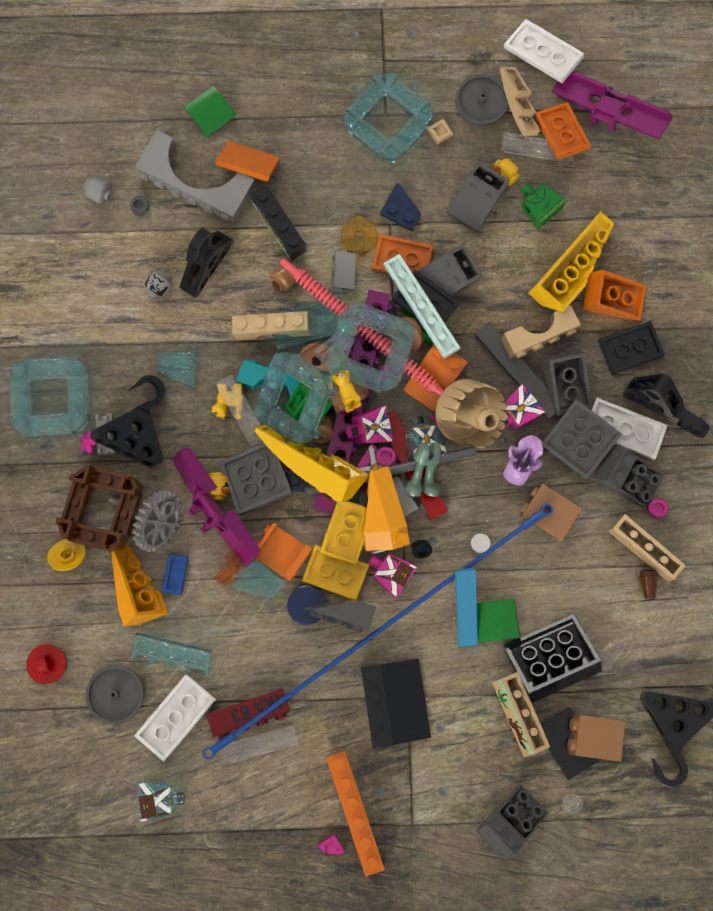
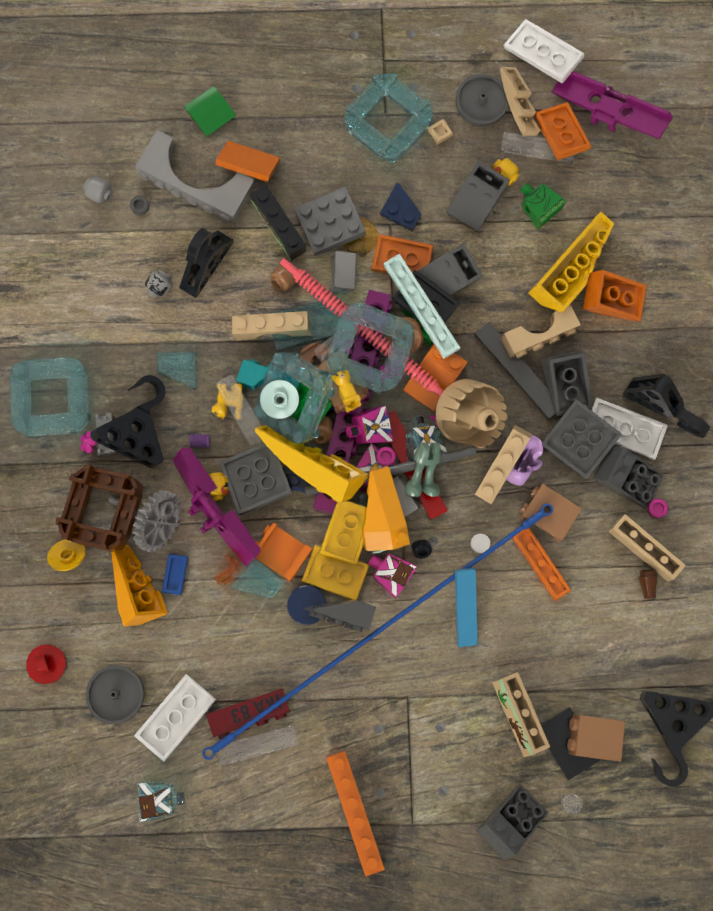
(171, 652): clear light blue hinge -> none
(199, 439): none -> medium lavender piece
(275, 390): none -> light aqua dish
(330, 221): none -> dark grey plate
(331, 846): dark pink tile -> none
(395, 703): black slope -> none
(497, 620): green slope -> none
(503, 464): none -> tan arch
(522, 408): torso -> none
(541, 564): none -> orange tile
(553, 658): black slope -> none
(631, 348): black tile -> none

